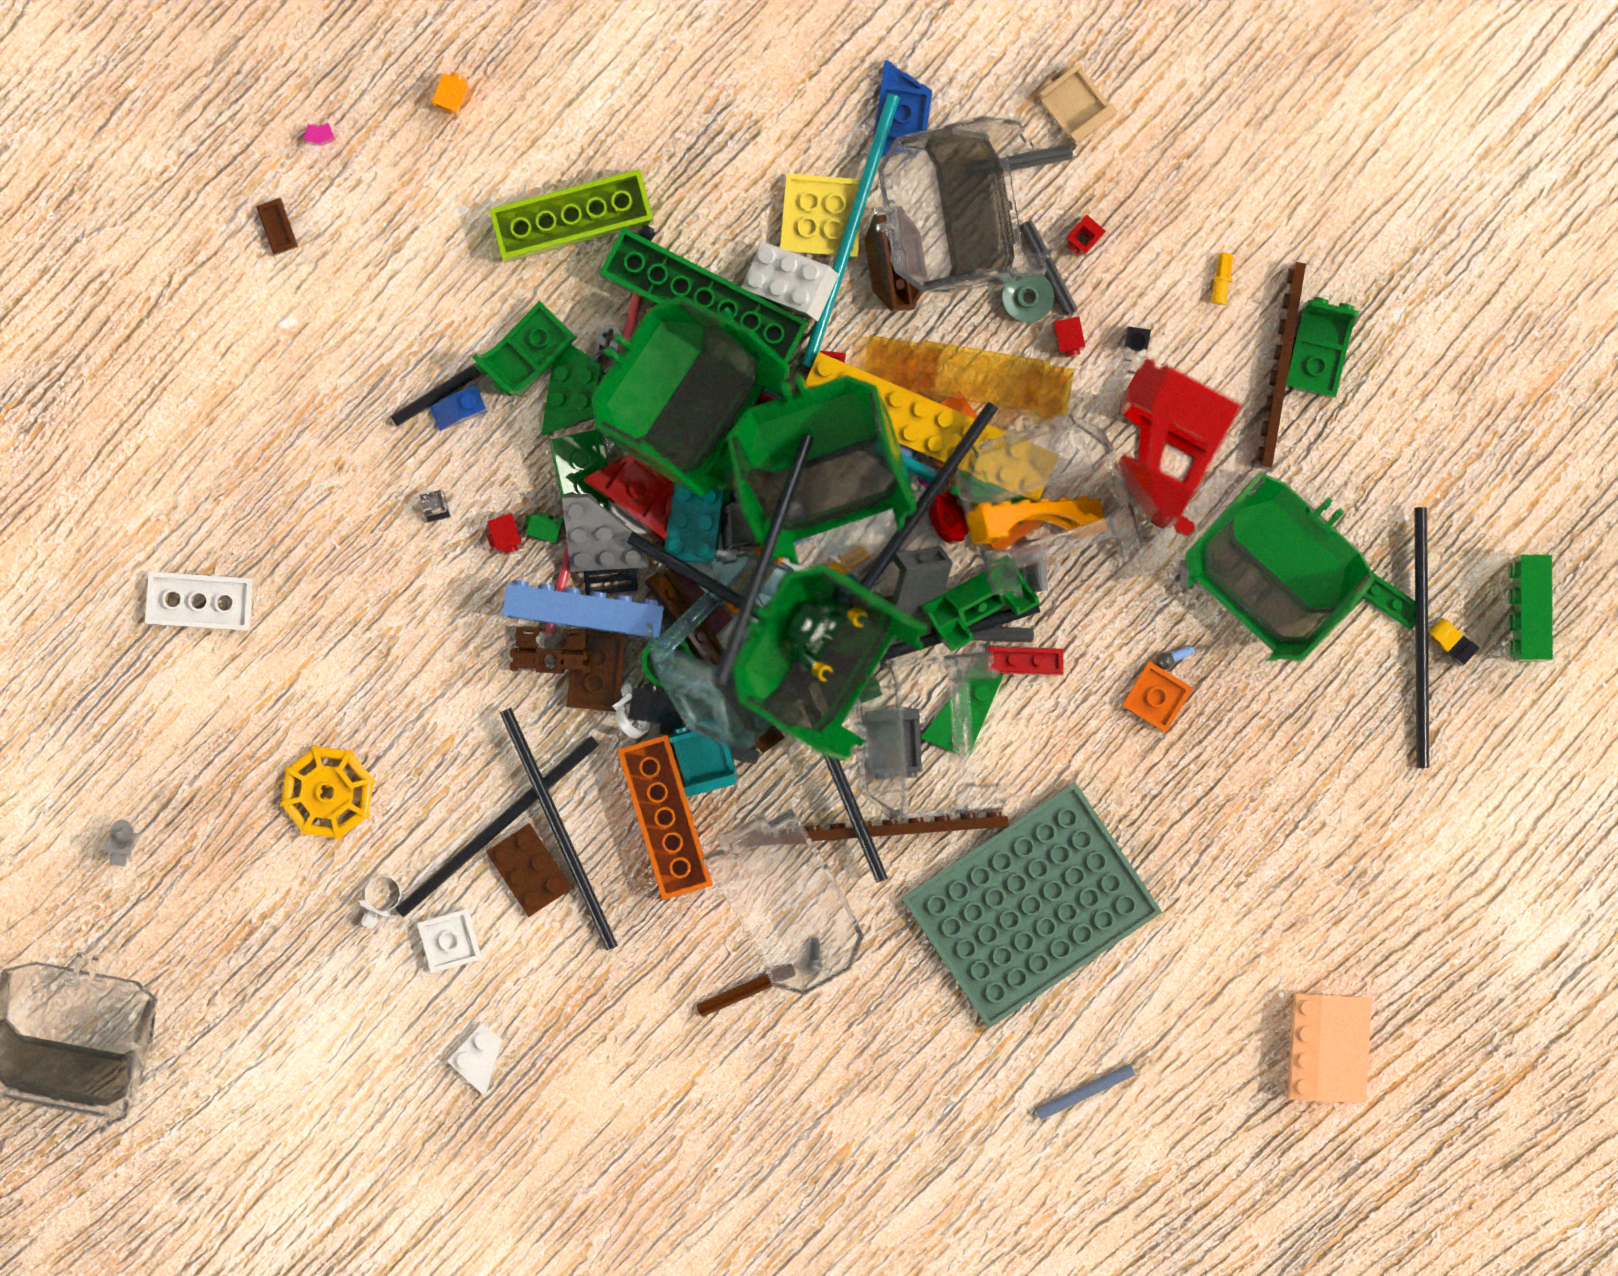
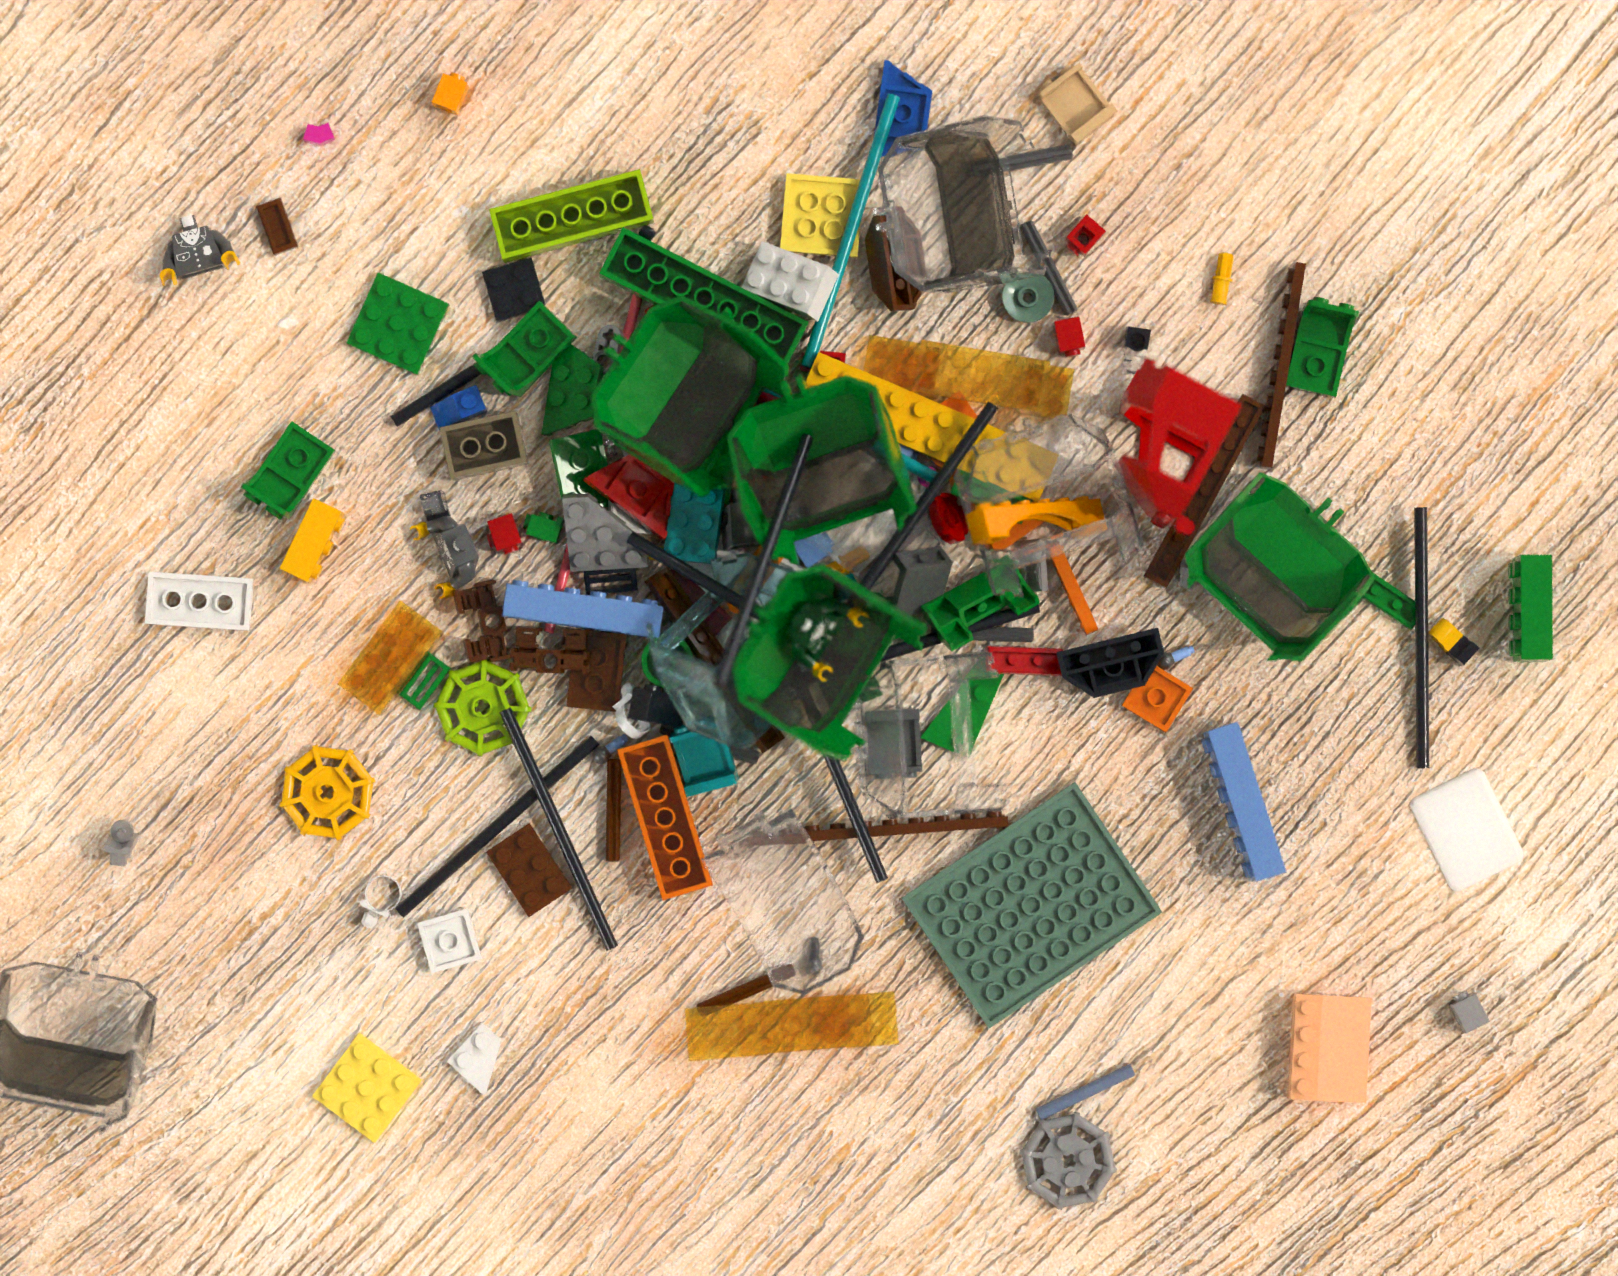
(195, 252): none -> dark grey torso
(288, 471): none -> green bracket
(313, 541): none -> yellow brick
(367, 1087): none -> light yellow plate
(390, 658): none -> clear yellow brick
(398, 323): none -> green plate
(438, 663): none -> green tile
(455, 549): none -> dark grey torso
(468, 700): none -> lime plate
(483, 446): none -> dark tan brick
(483, 599): none -> reddish brown piece
(513, 289): none -> black plate
(603, 753): none -> piece
(613, 810): none -> reddish brown axle
(791, 1025): none -> clear yellow bracket
(809, 554): none -> medium blue brick
(1074, 594): none -> orange beam
(1083, 1159): none -> light grey plate
(1112, 663): none -> black wedge
(1175, 545): none -> reddish brown plate
(1244, 802): none -> medium blue brick
(1466, 829): none -> white piece
(1468, 1011): none -> light grey brick

